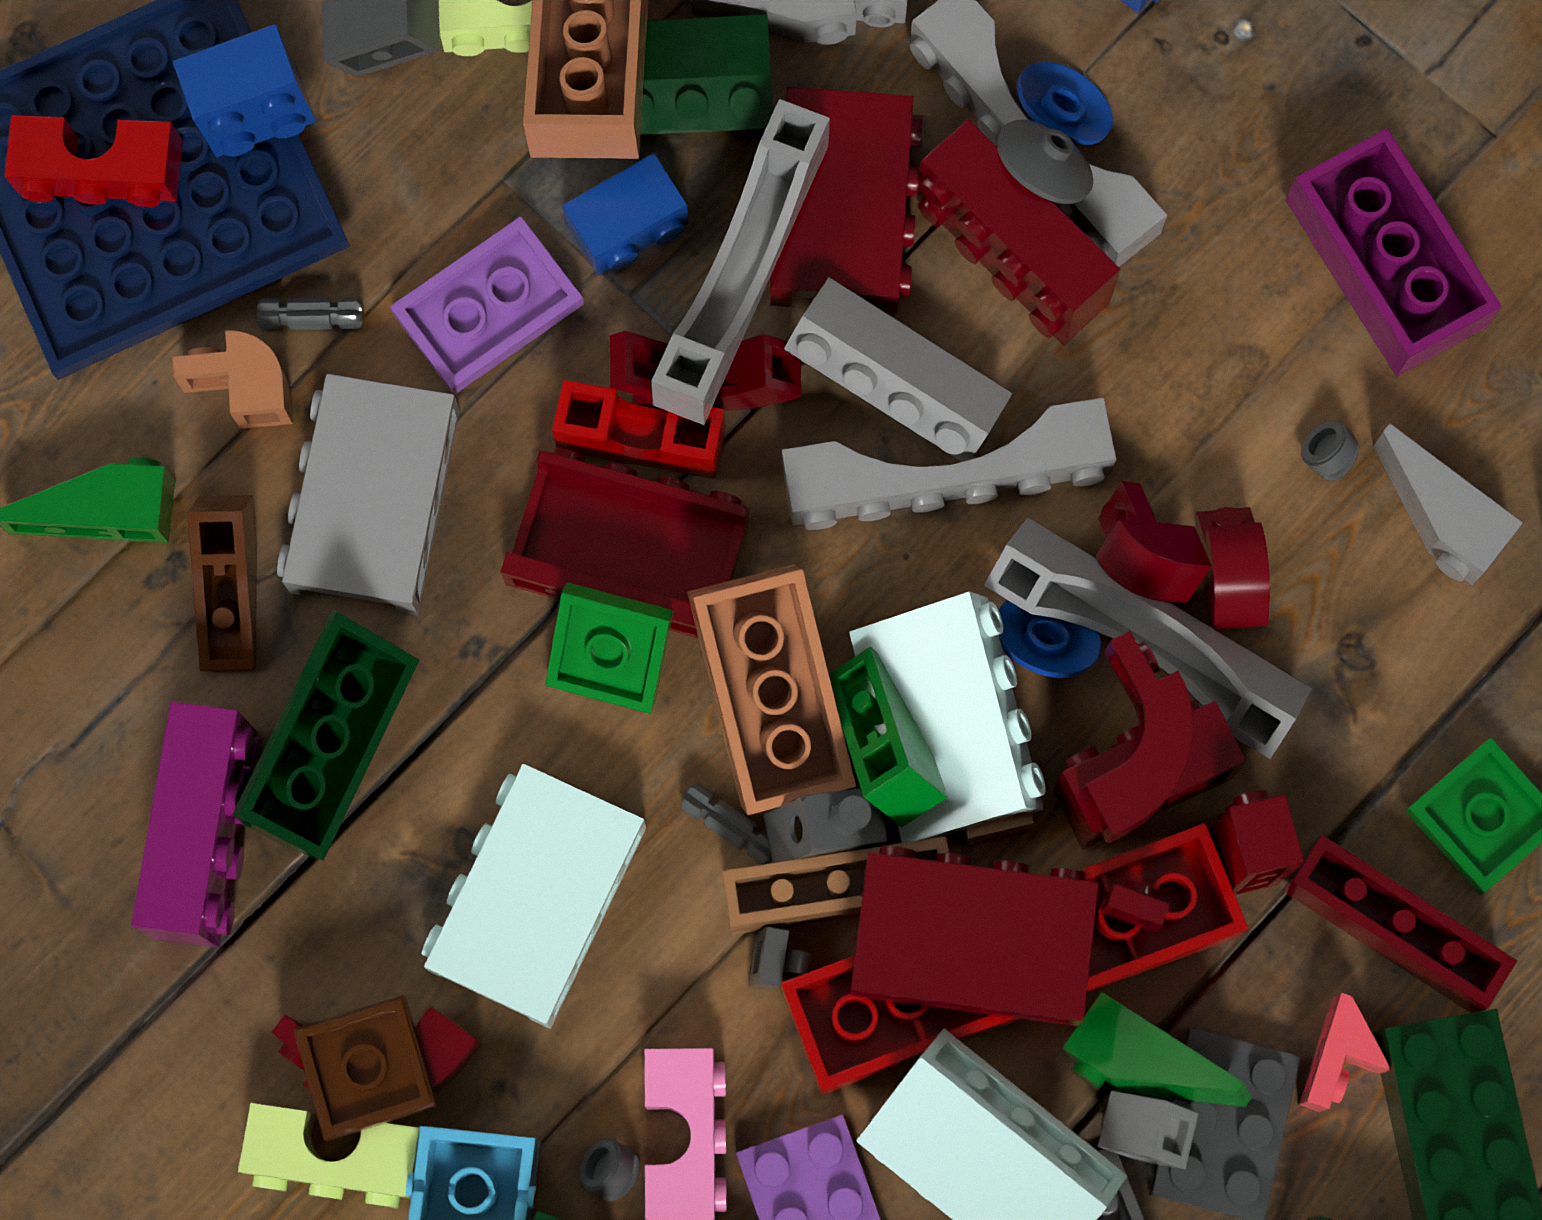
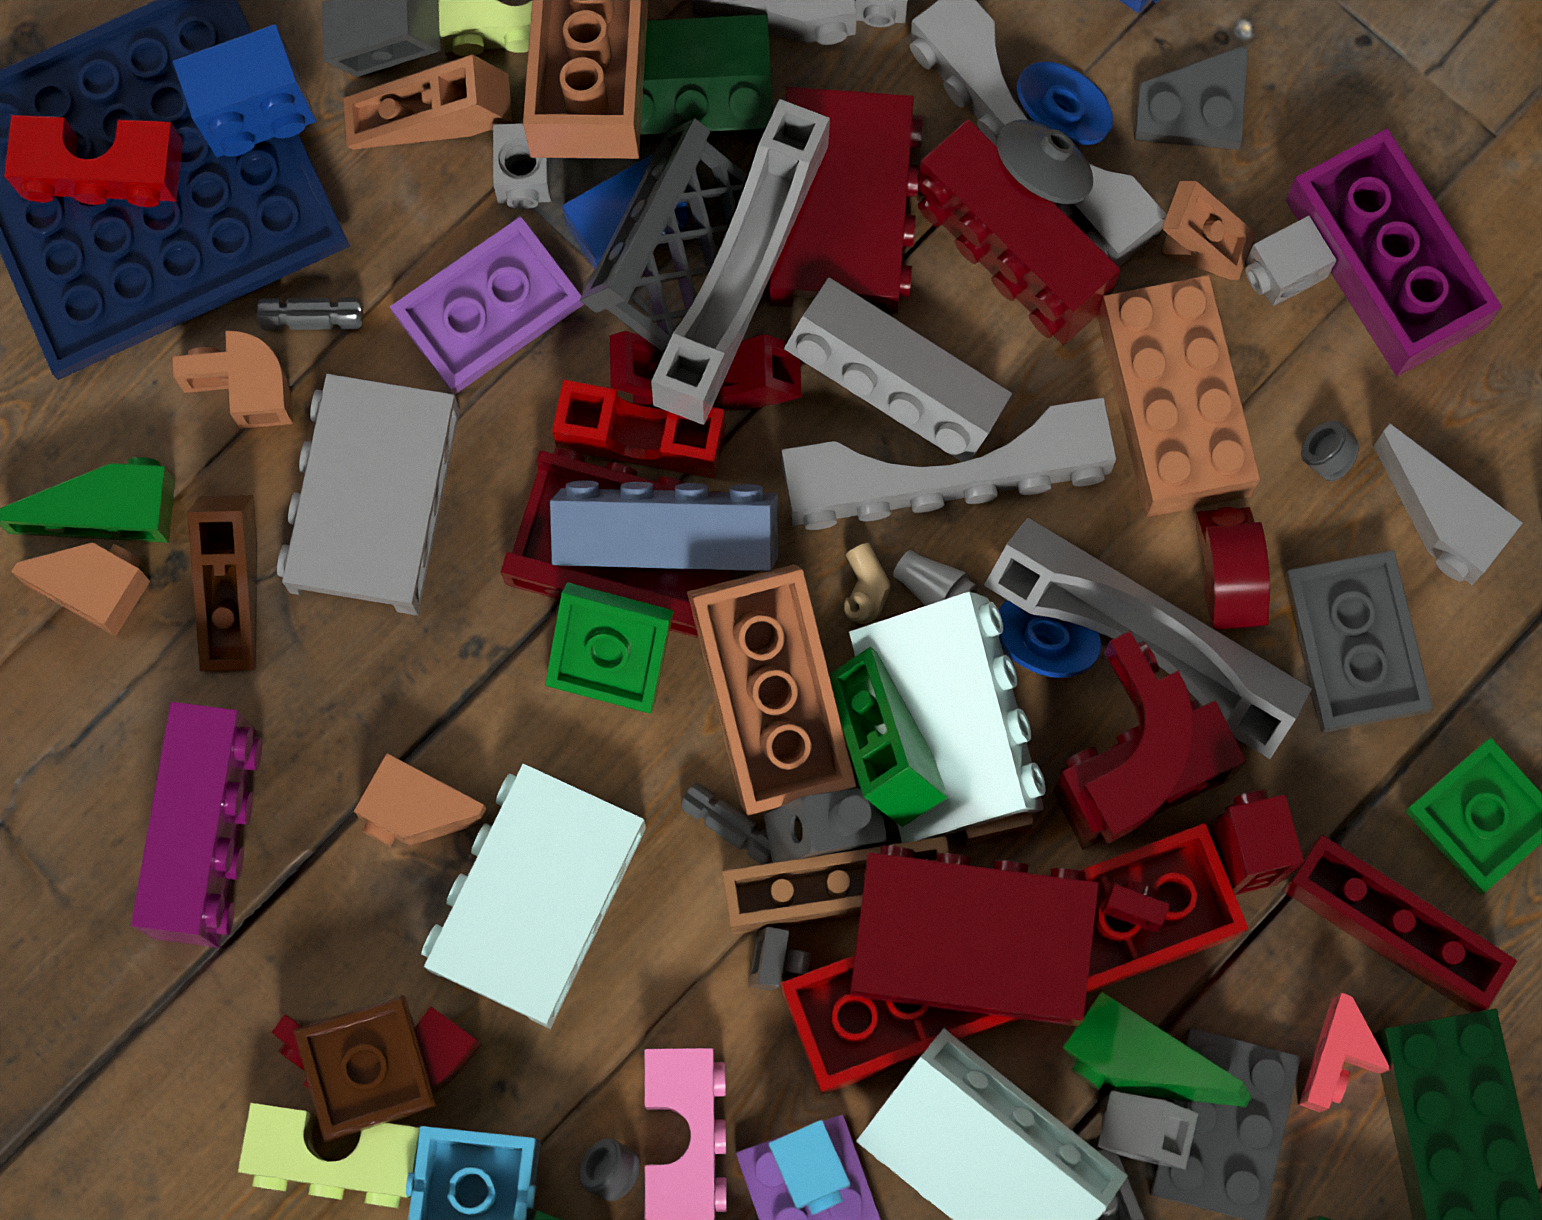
(88, 582): none -> nougat slope
(325, 737): dark green slope -> none
(414, 806): none -> nougat slope
(430, 105): none -> nougat slope
(518, 191): none -> light grey brick
(644, 223): none -> dark grey fence
(664, 527): none -> sand blue brick
(810, 1168): none -> medium azure brick
(871, 588): none -> tan arm
(930, 579): none -> light grey cone
(1149, 555): dark red brick -> none
(1177, 396): none -> nougat brick
(1196, 103): none -> dark grey wing
(1205, 233): none -> nougat slope
(1289, 261): none -> light grey brick
(1358, 641): none -> dark grey plate

